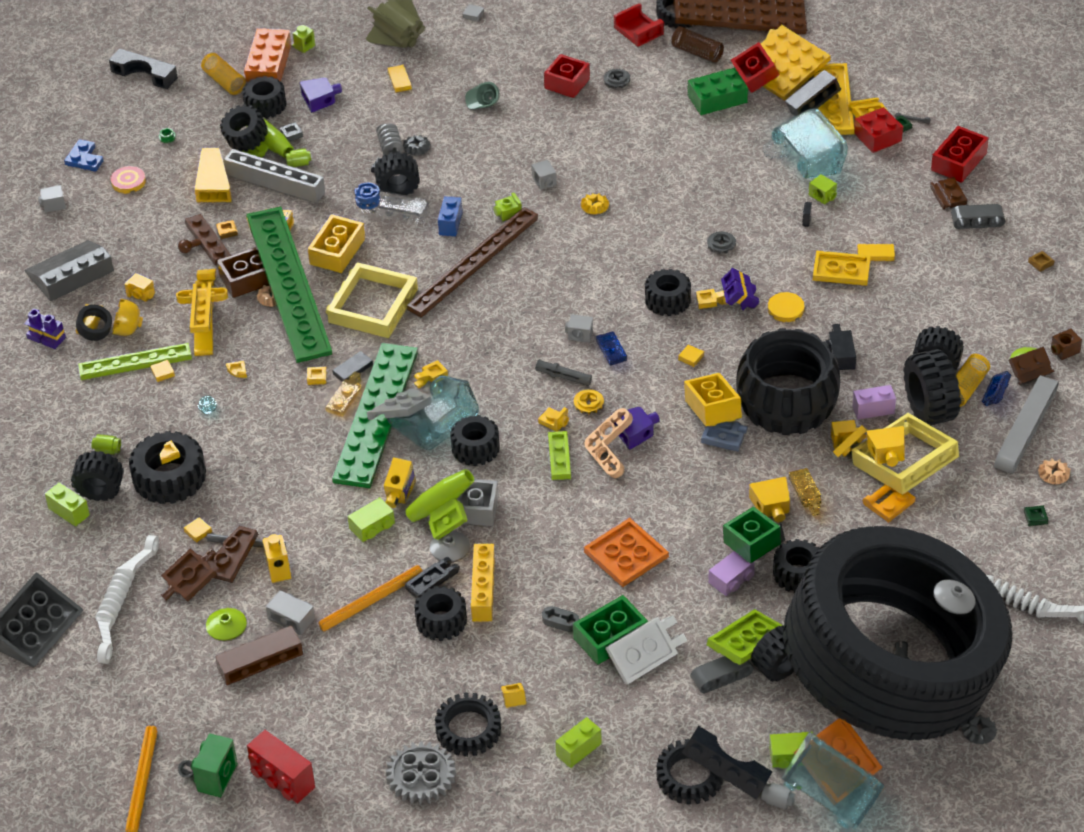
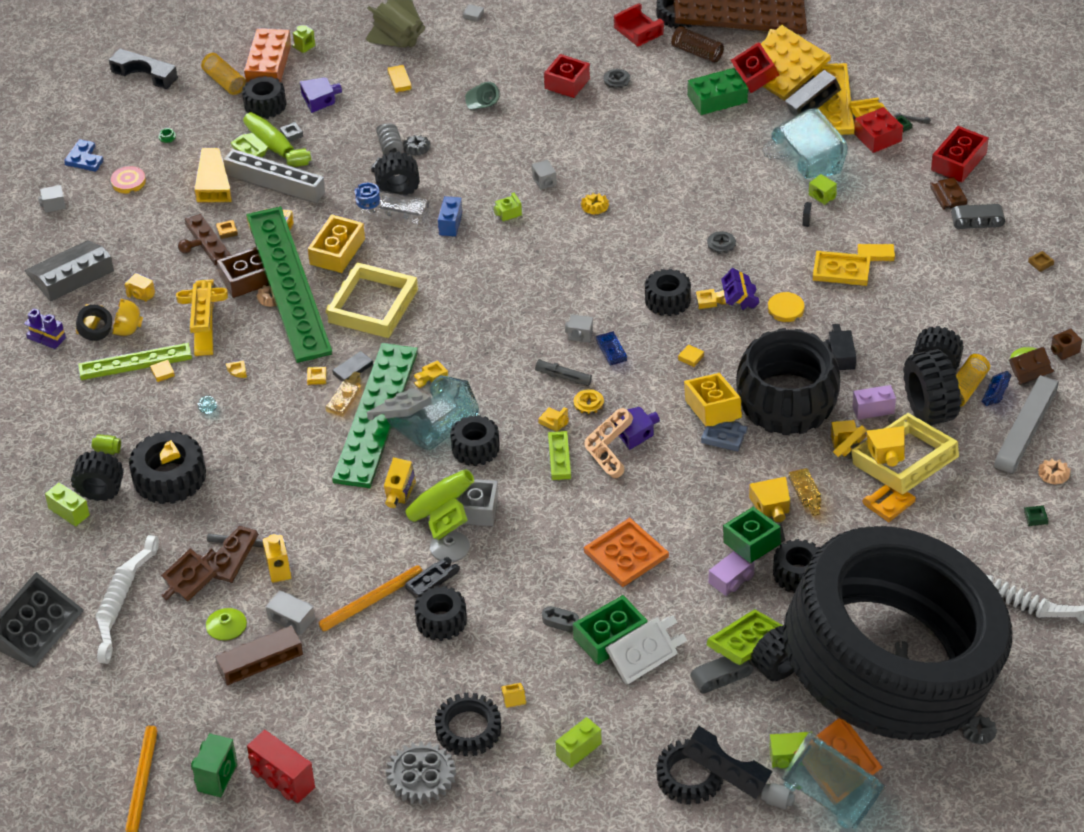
(184, 772): dark grey hinge -> none
(197, 529): yellow tile -> none
(206, 274): yellow tile -> none
(250, 136): black tyre -> none
(371, 519): lime brick -> none
(472, 262): reddish brown plate -> none
(482, 583): yellow brick -> none
(954, 597): light grey dish -> none

